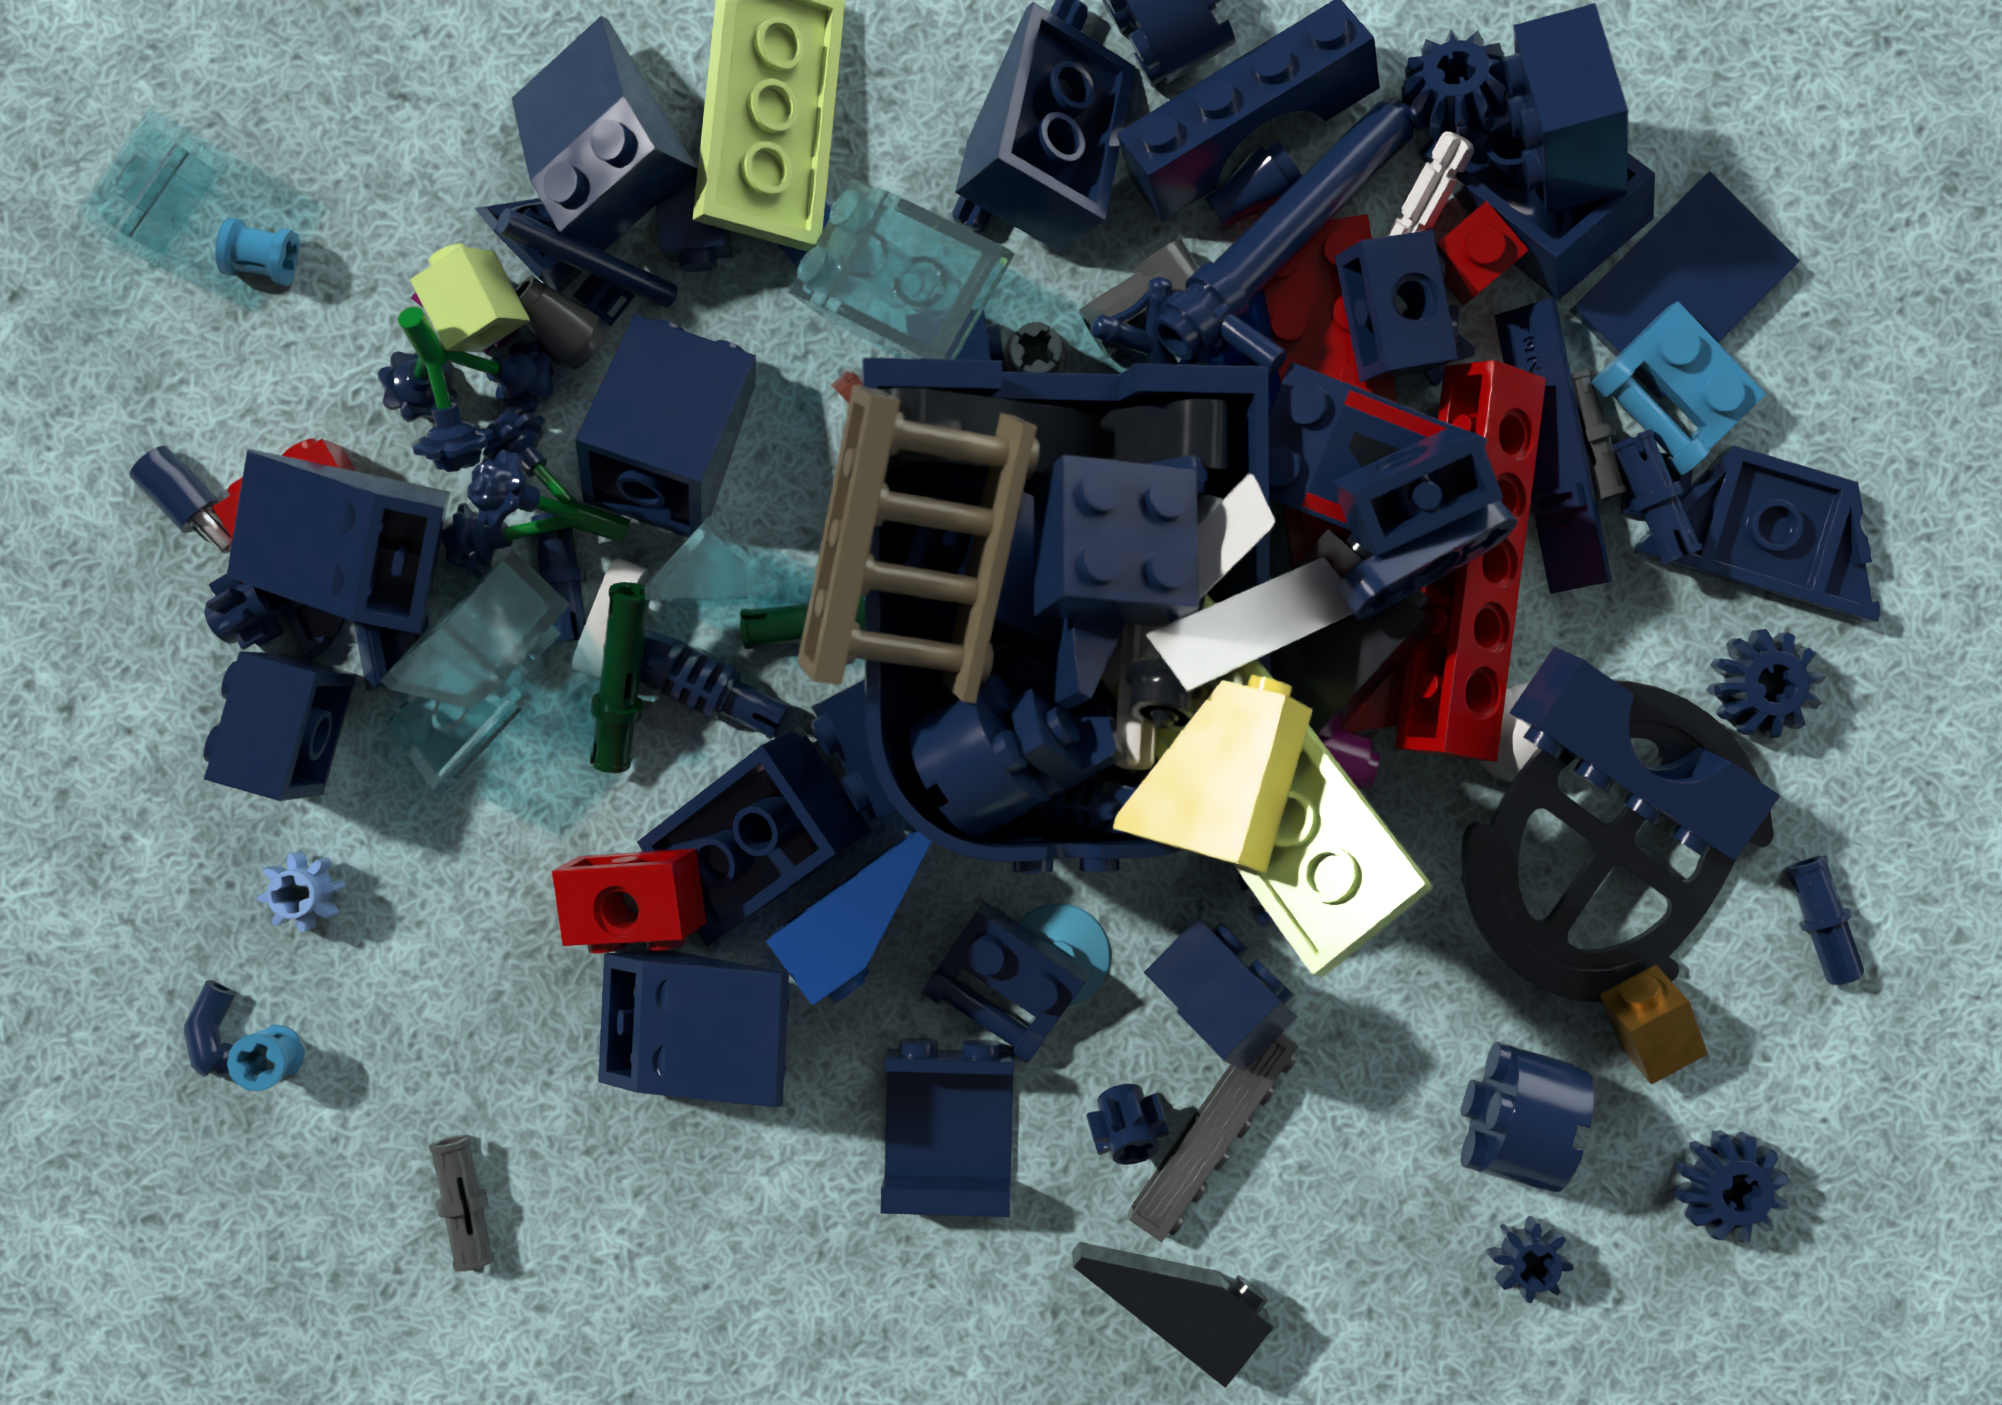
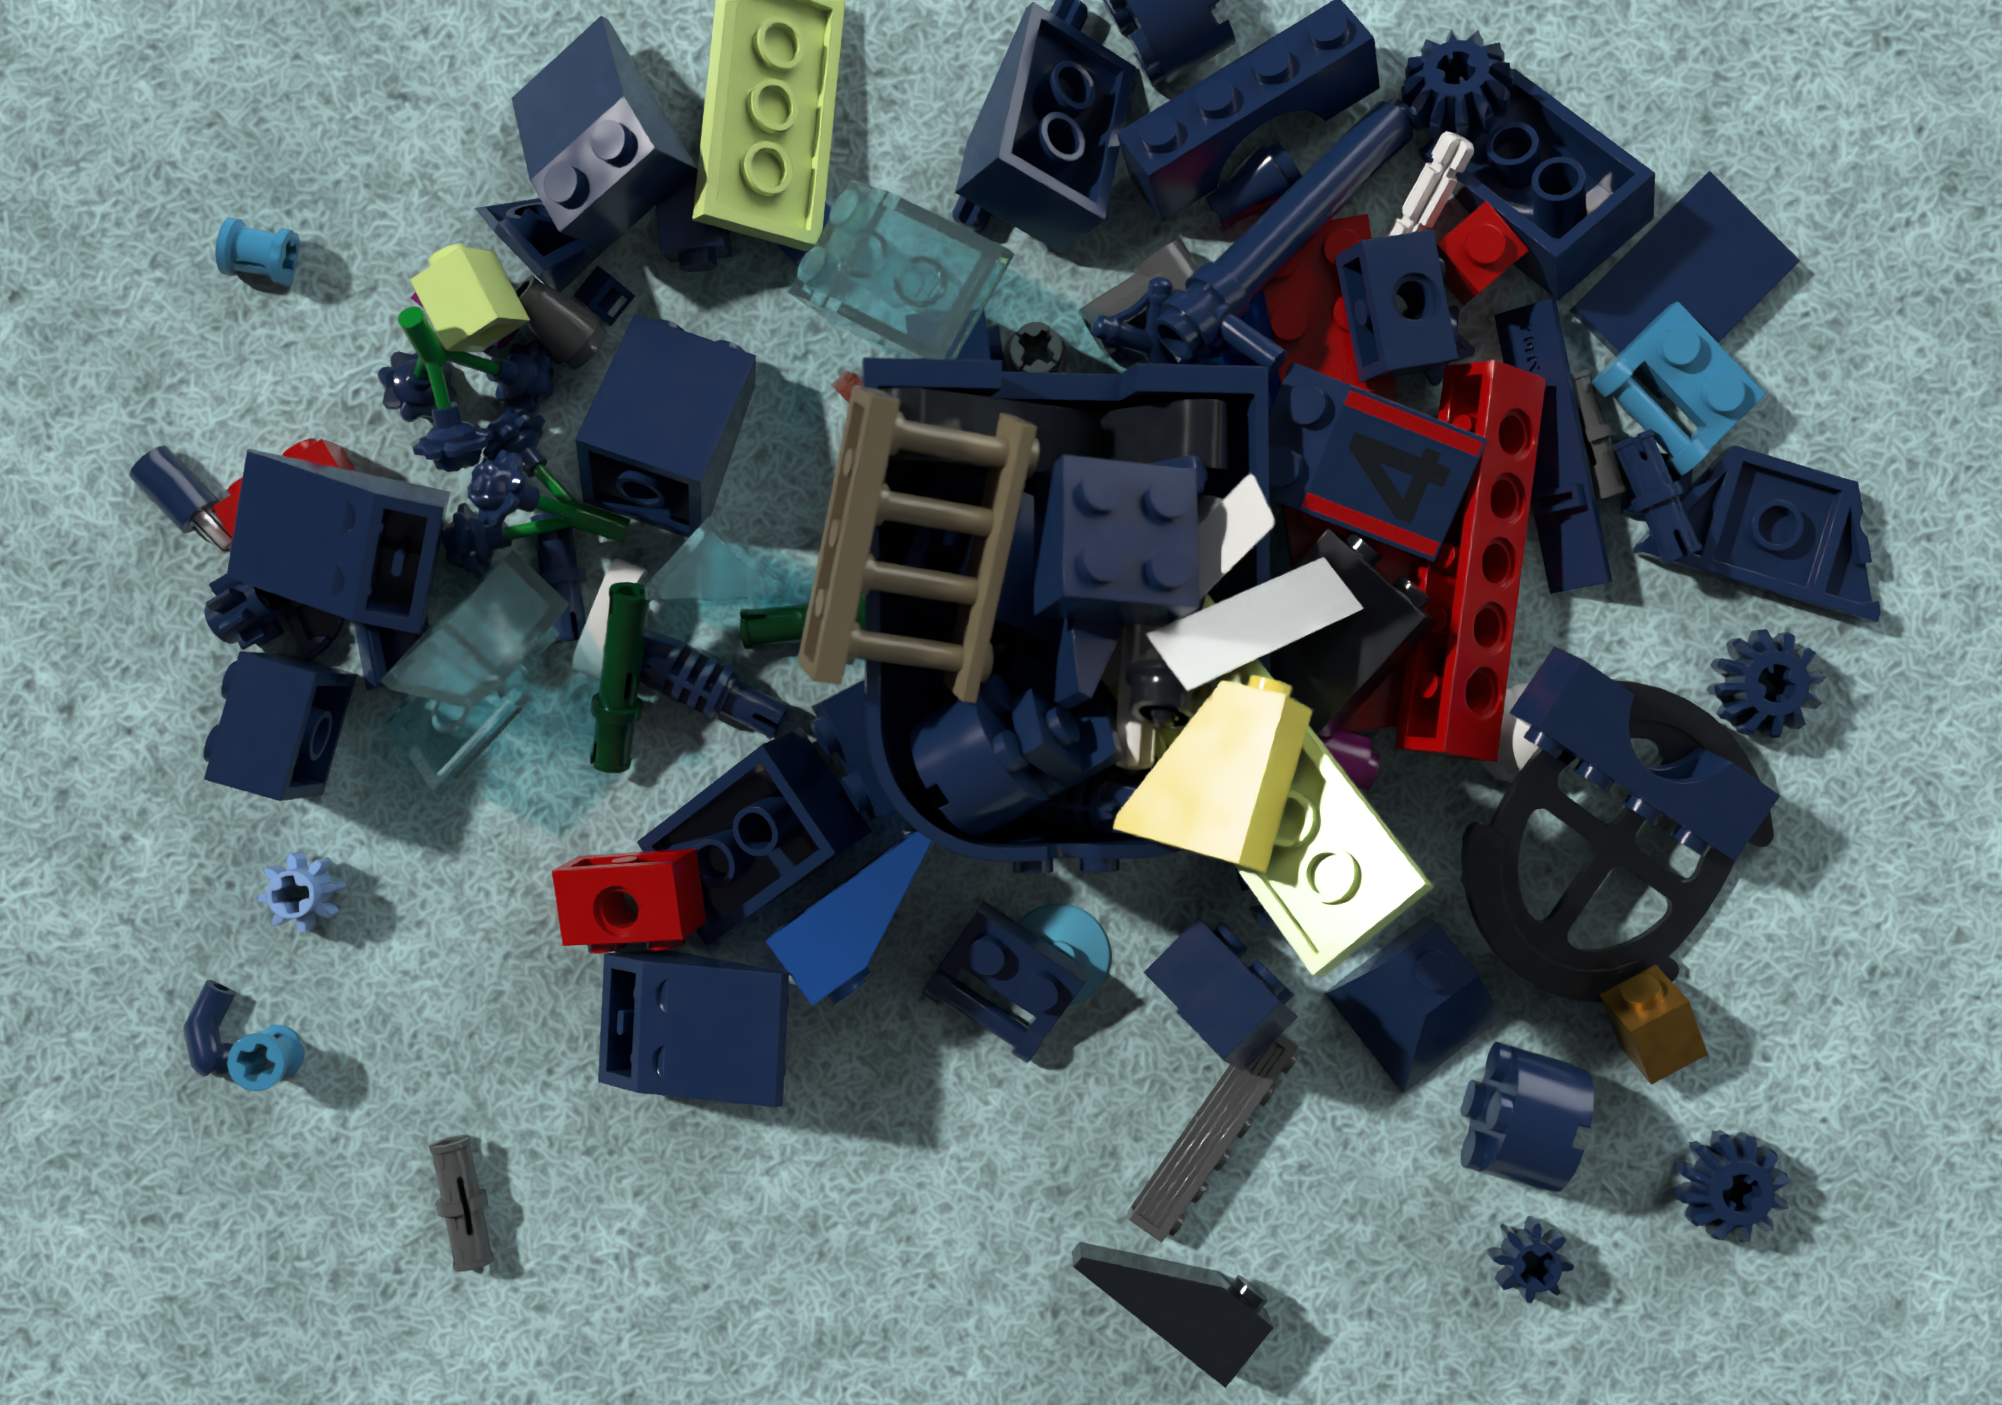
(152, 188): clear light blue slope -> none
(586, 258): dark blue bar -> none
(948, 1129): dark blue panel -> none
(1127, 1124): dark blue gear -> none
(1415, 1003): none -> dark blue slope
(1417, 489): dark blue brick -> none
(1418, 563): dark blue beam -> none
(1568, 109): dark blue brick -> none
(1826, 920): dark blue axle -> none

